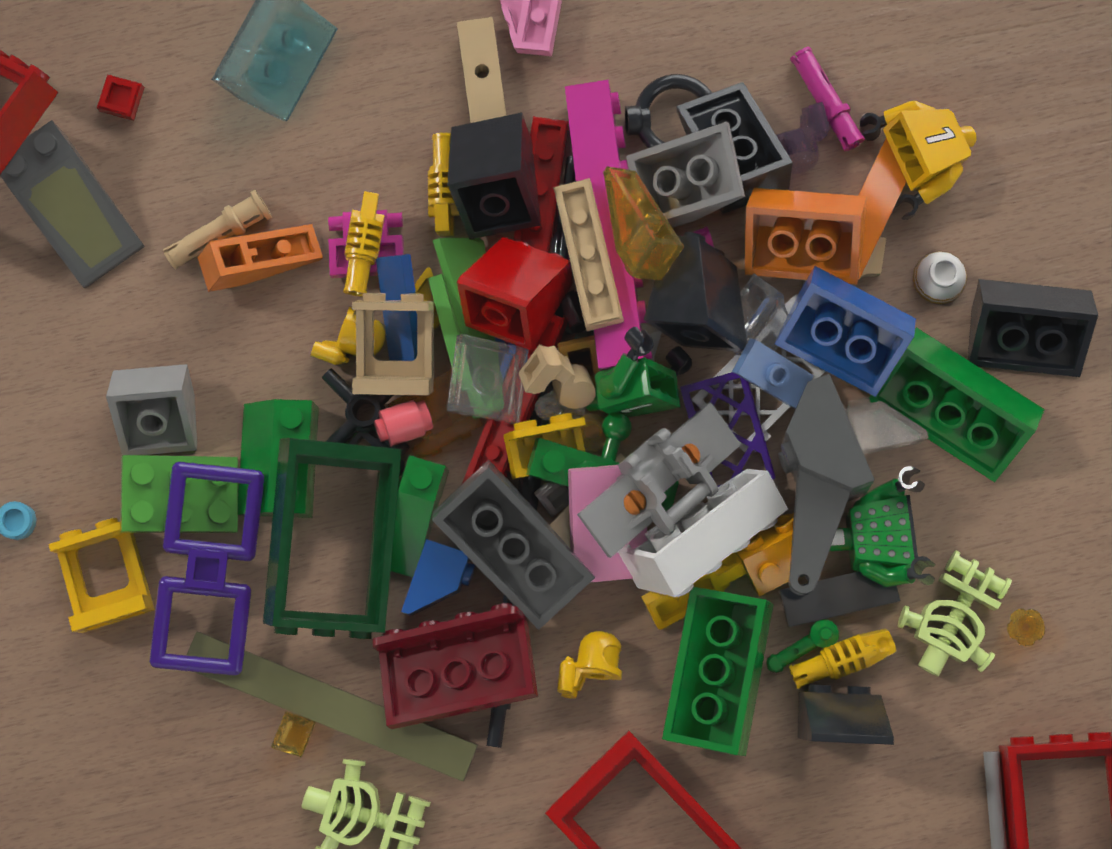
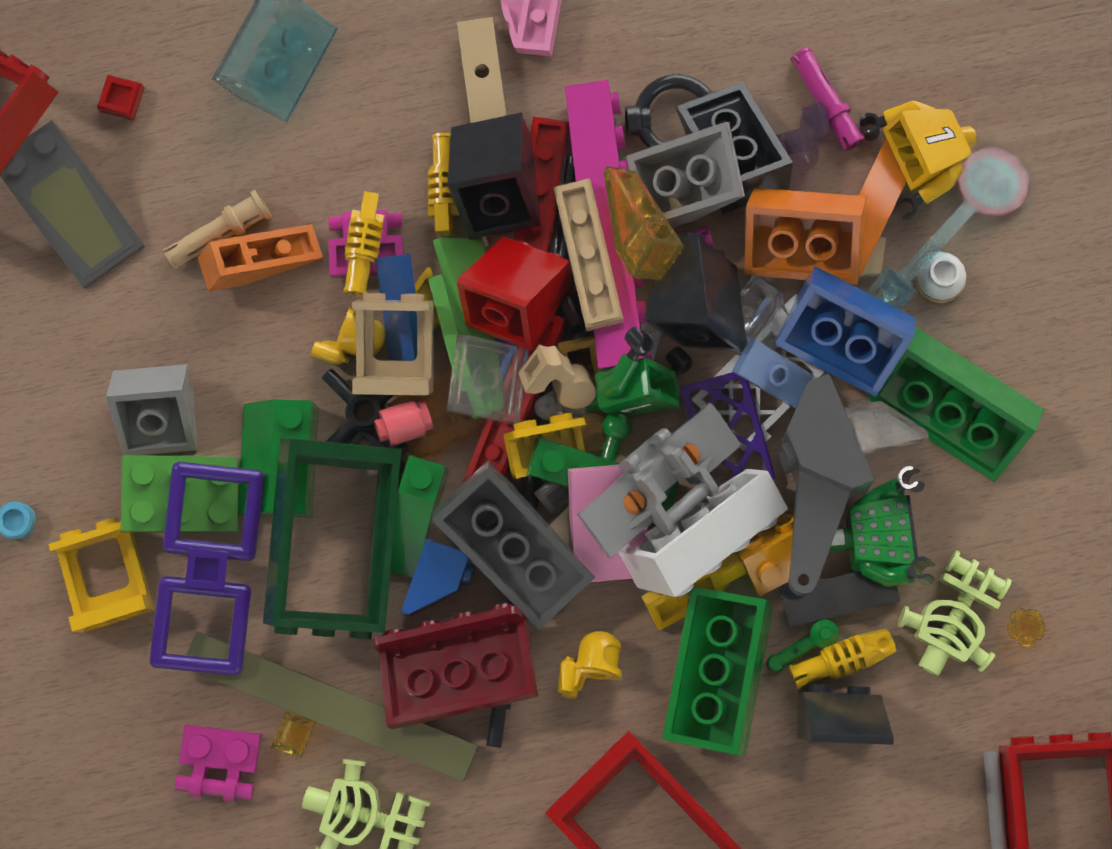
(218, 749): none -> dark pink plate
(991, 185): none -> clear light blue piece
(1031, 327): black slope -> none

